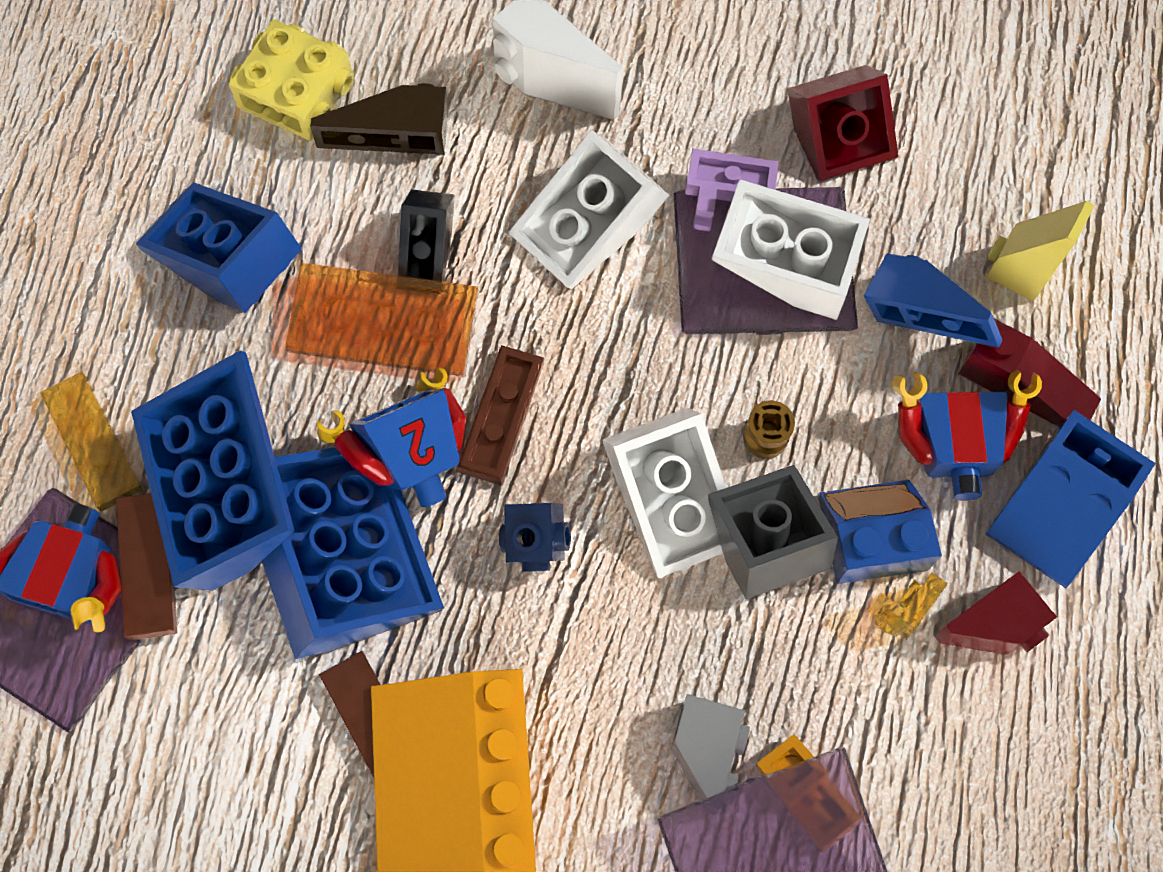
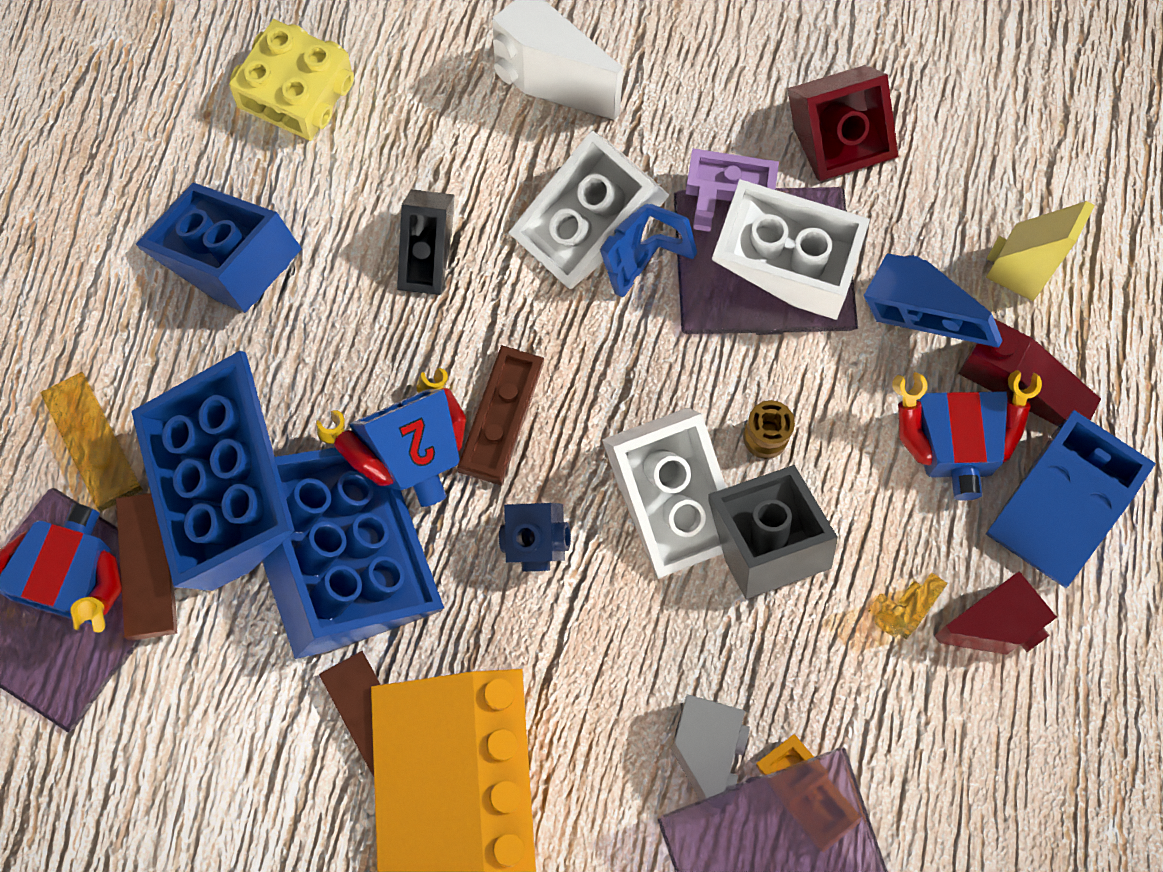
(382, 319): clear orange tile -> none
(392, 121): dark brown slope -> none
(628, 256): none -> blue piece
(880, 531): blue slope -> none

